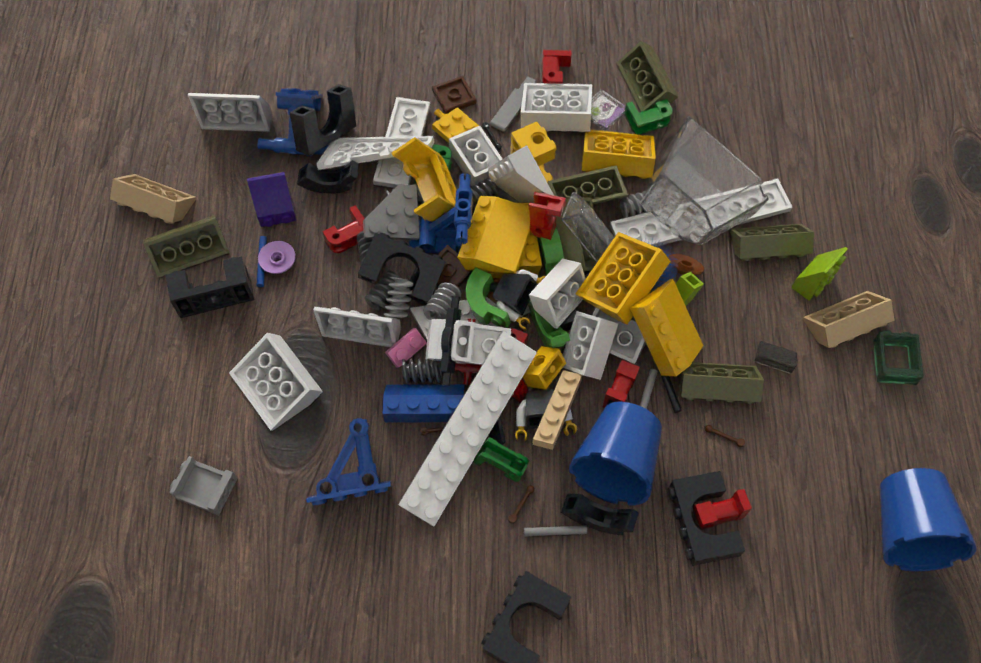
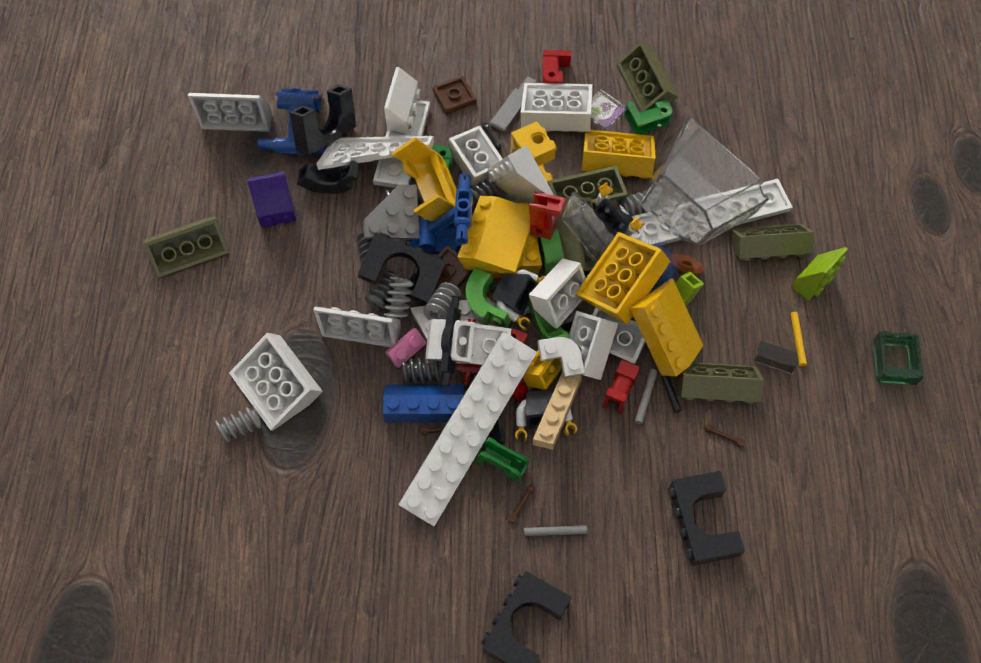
(151, 198): tan slope -> none
(203, 486): light grey panel -> none
(210, 297): black plate -> none
(239, 424): none -> light grey piece
(260, 272): blue bar -> none
(274, 251): lavender dish -> none
(346, 235): red piece -> none
(352, 482): blue plate -> none
(401, 102): none -> white slope
(452, 123): yellow plate -> none
(565, 350): none -> white plate
(597, 516): black arch -> none
(614, 215): none -> black torso
(619, 454): blue cone -> none
(723, 511): red piece -> none
(798, 339): none -> yellow bar
(850, 318): tan slope -> none
(922, 522): blue cone -> none

